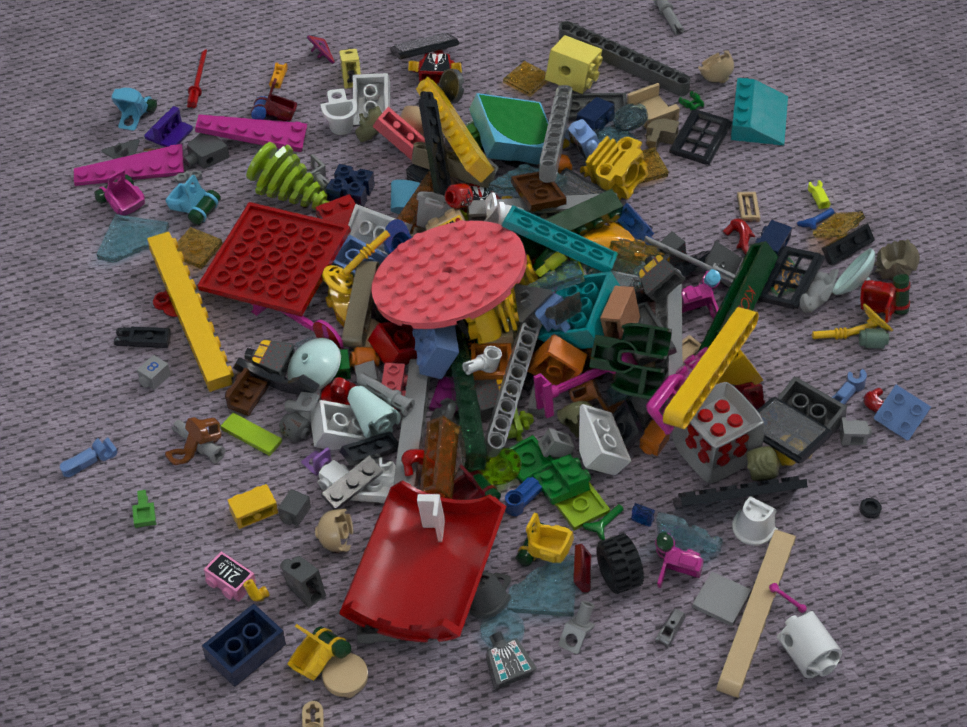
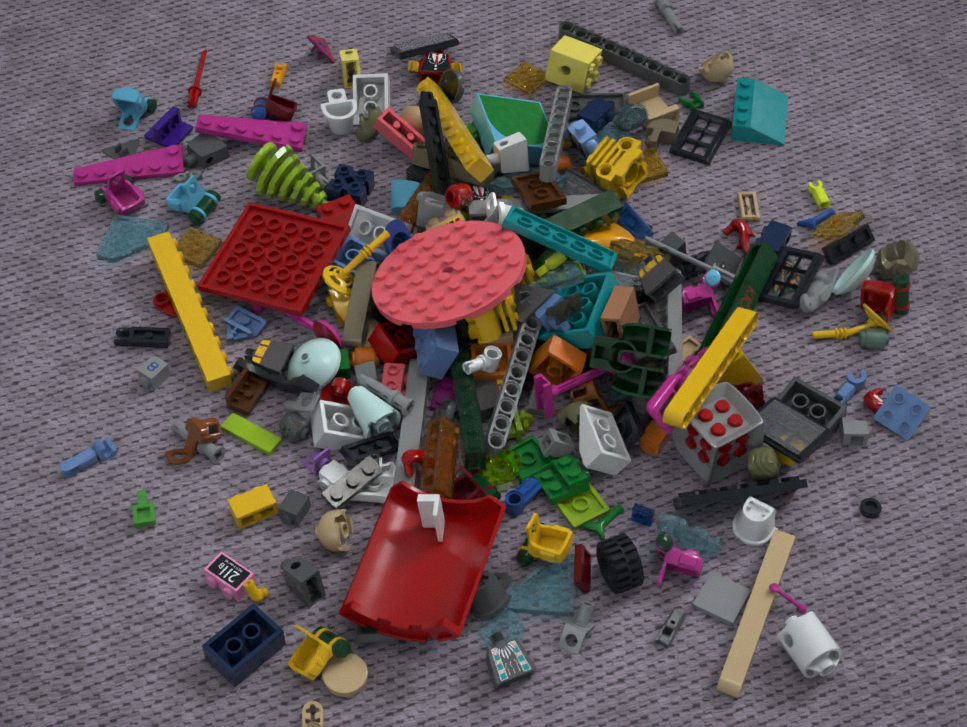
(244, 324): none -> medium blue slope
(510, 154): none -> white torso

